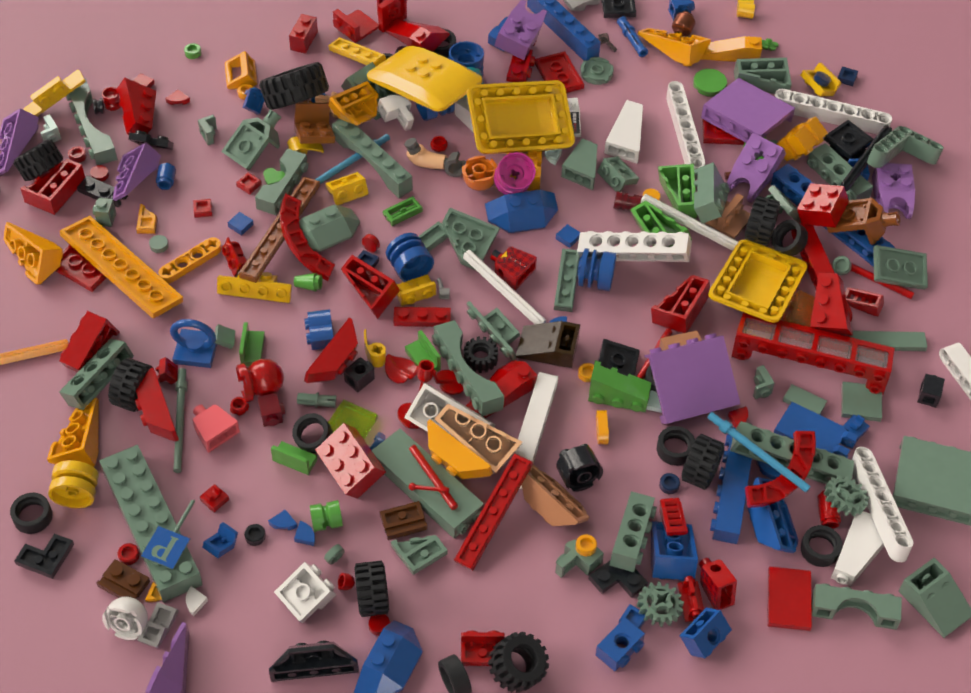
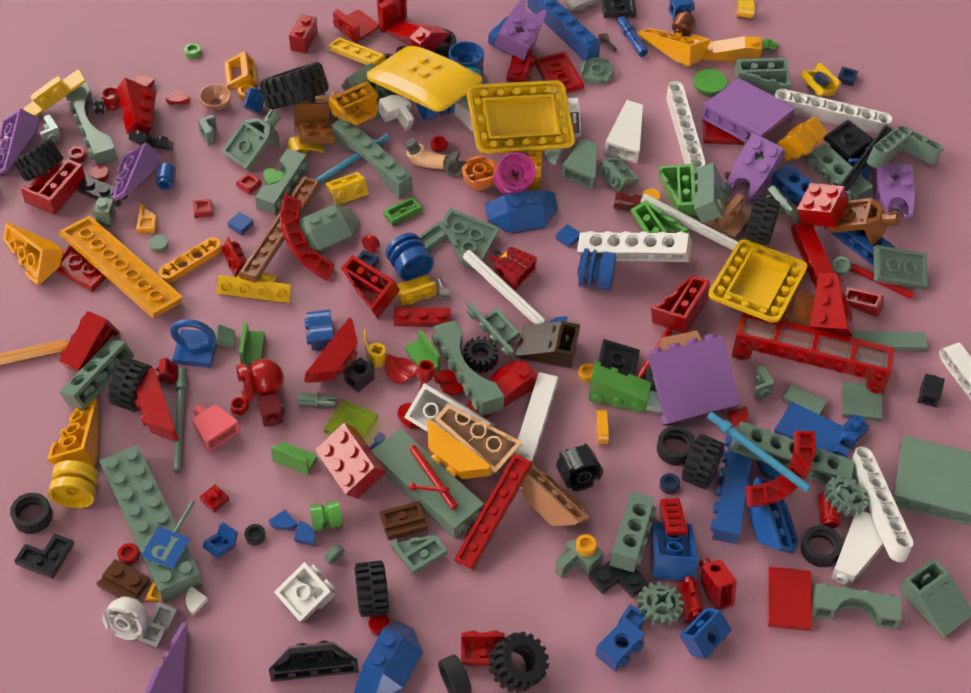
(213, 93): none -> nougat piece
(305, 421): black tyre -> none
(309, 281): bright green cone -> none
(345, 581): red hinge -> none
(566, 280): sand green tile -> none
(798, 244): black tyre -> none

